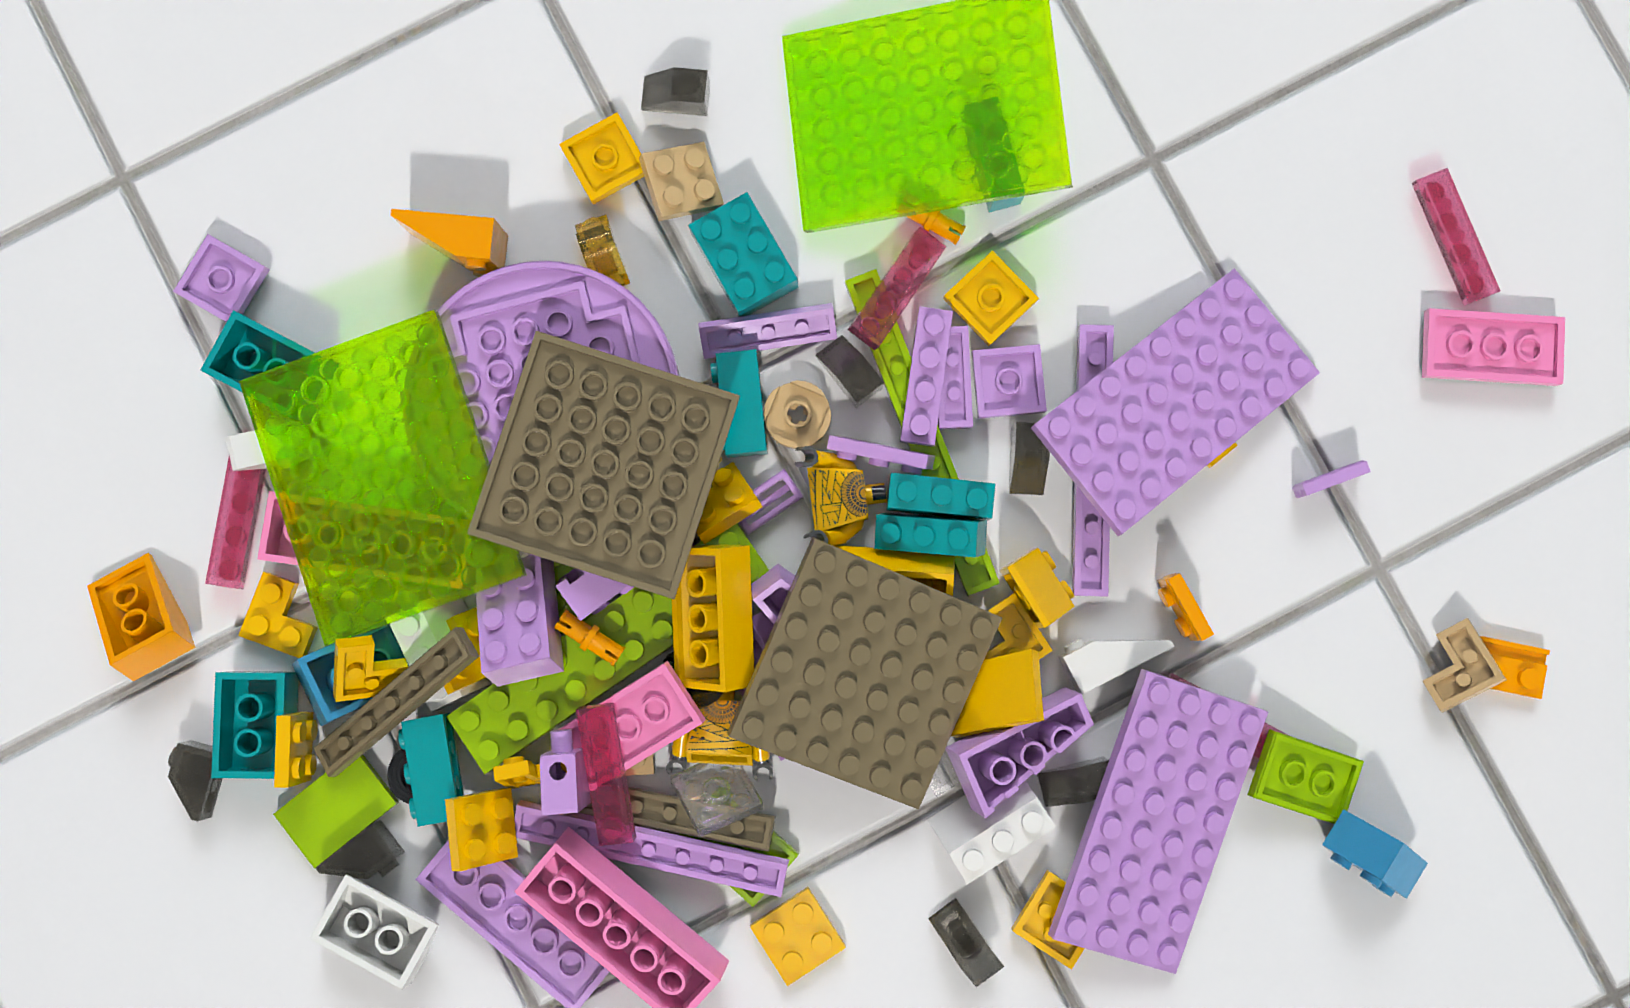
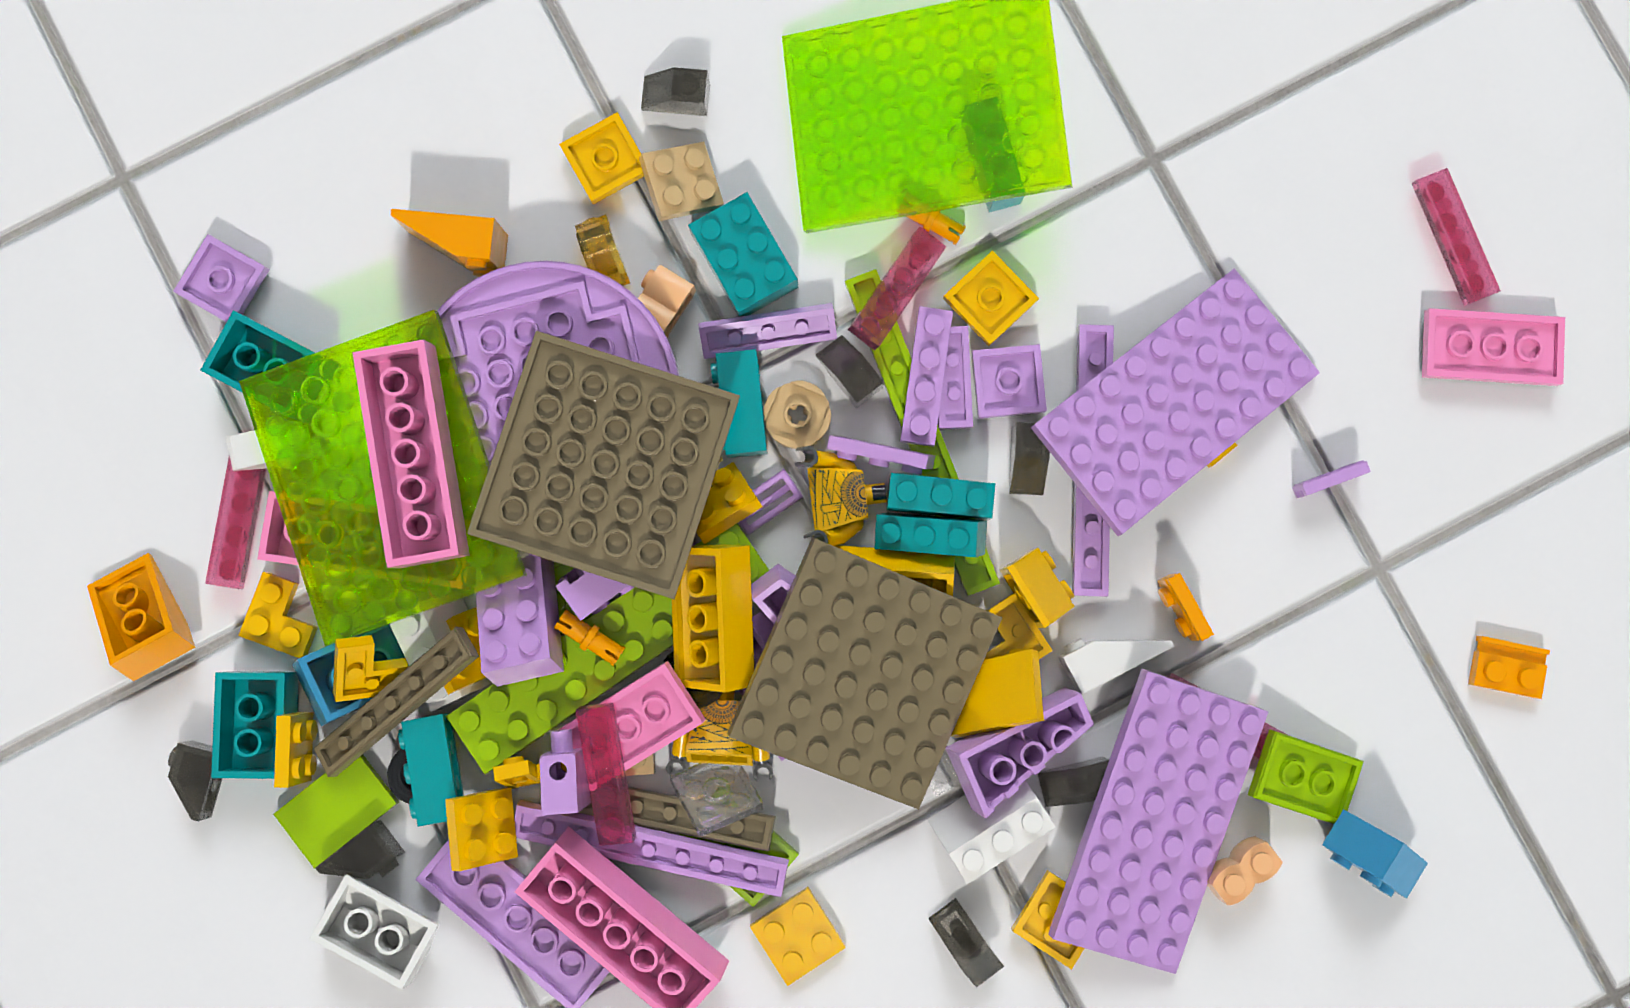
(411, 454): none -> bright pink brick
(666, 296): none -> light nougat brick
(1248, 864): none -> light nougat brick
(1472, 670): tan plate -> none

